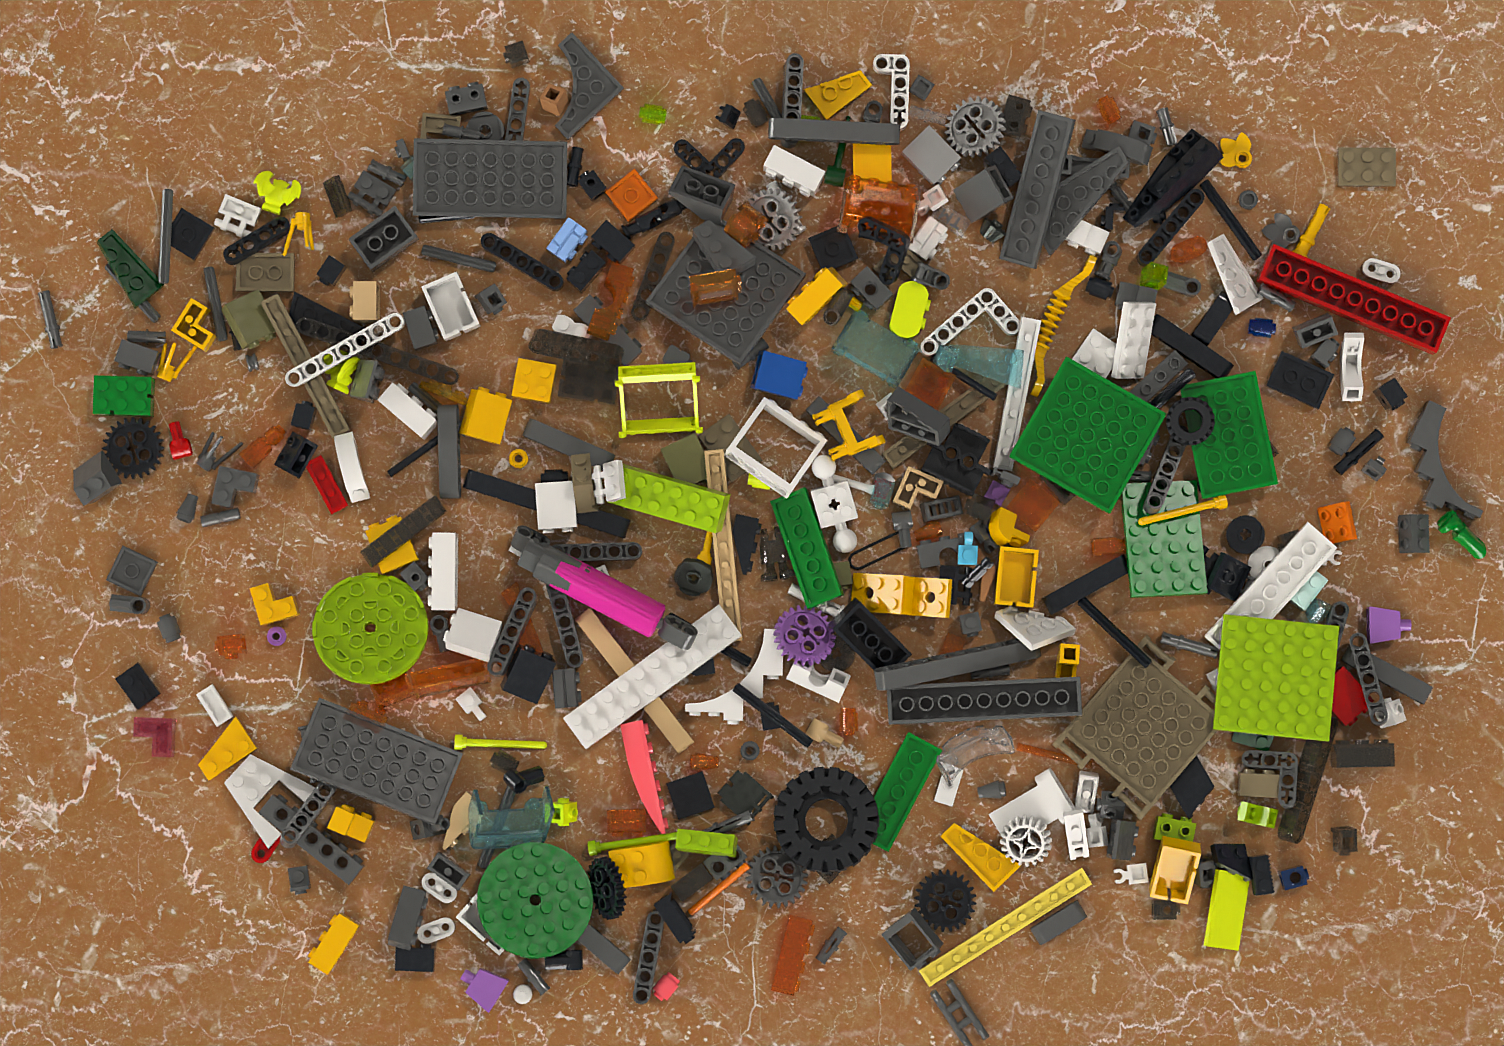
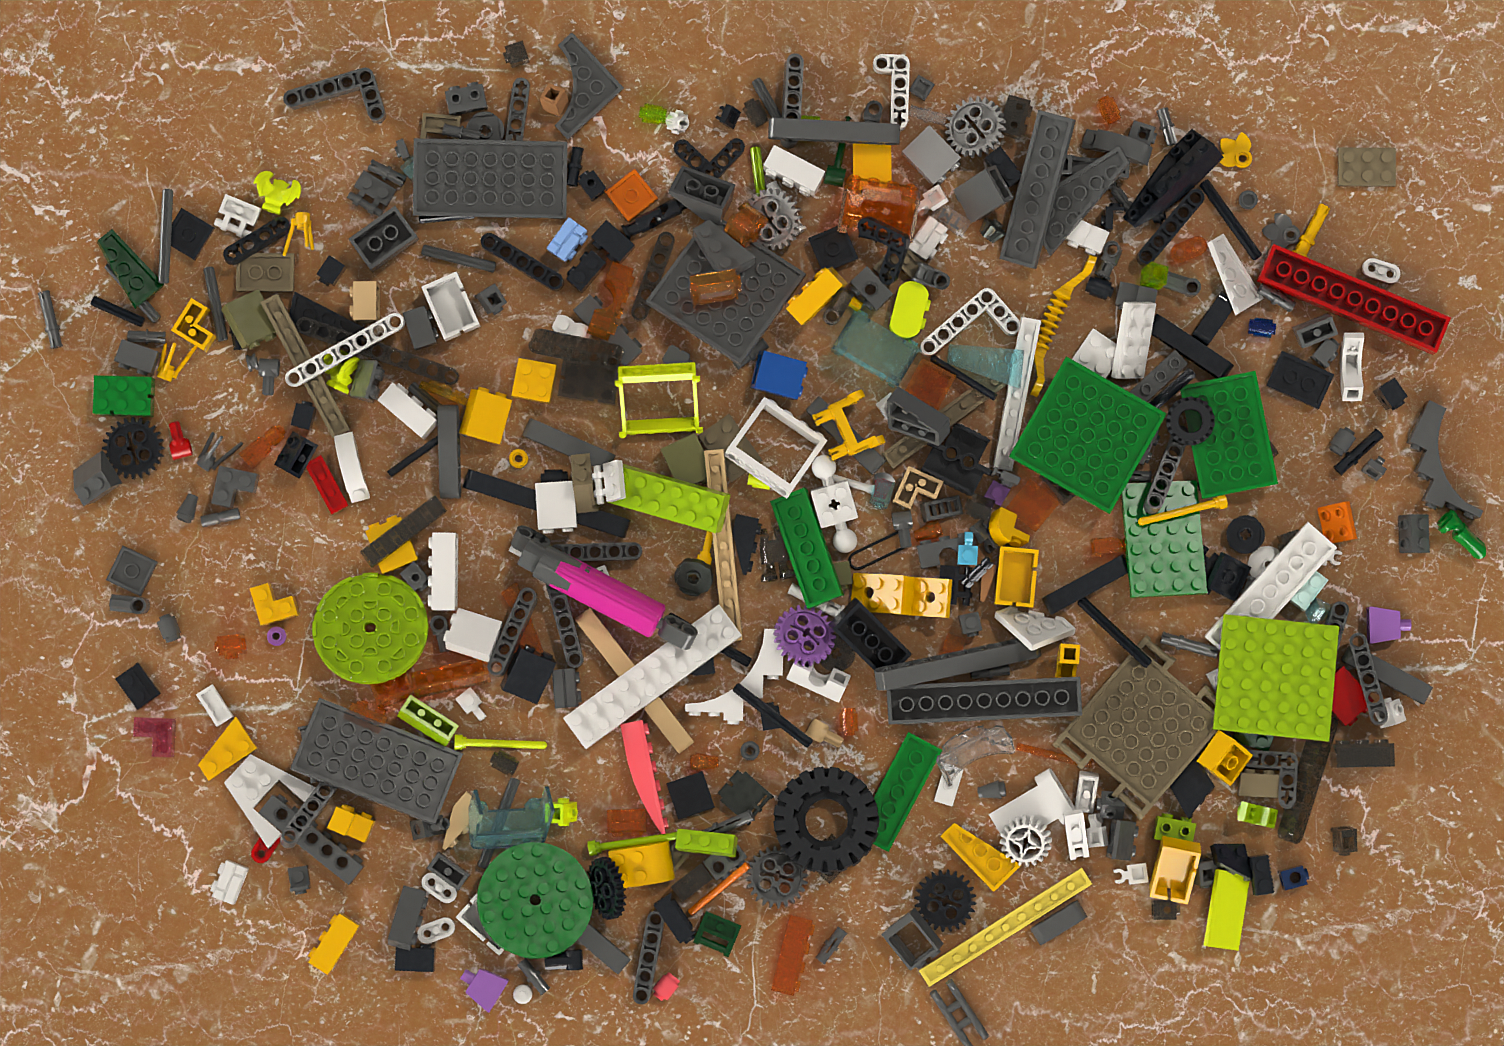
(117, 311): none -> black axle
(229, 882): none -> white brick
(268, 370): none -> dark grey axle
(337, 196): clear smoke plate -> none
(339, 90): none -> dark grey beam
(427, 720): none -> lime brick
(520, 780): black piece -> none
(677, 121): none -> white gear
(718, 927): none -> dark green plate
(757, 169): none -> lime axle
(837, 93): yellow wing -> none
(945, 357): clear light blue bracket -> none
(1224, 757): none -> yellow brick

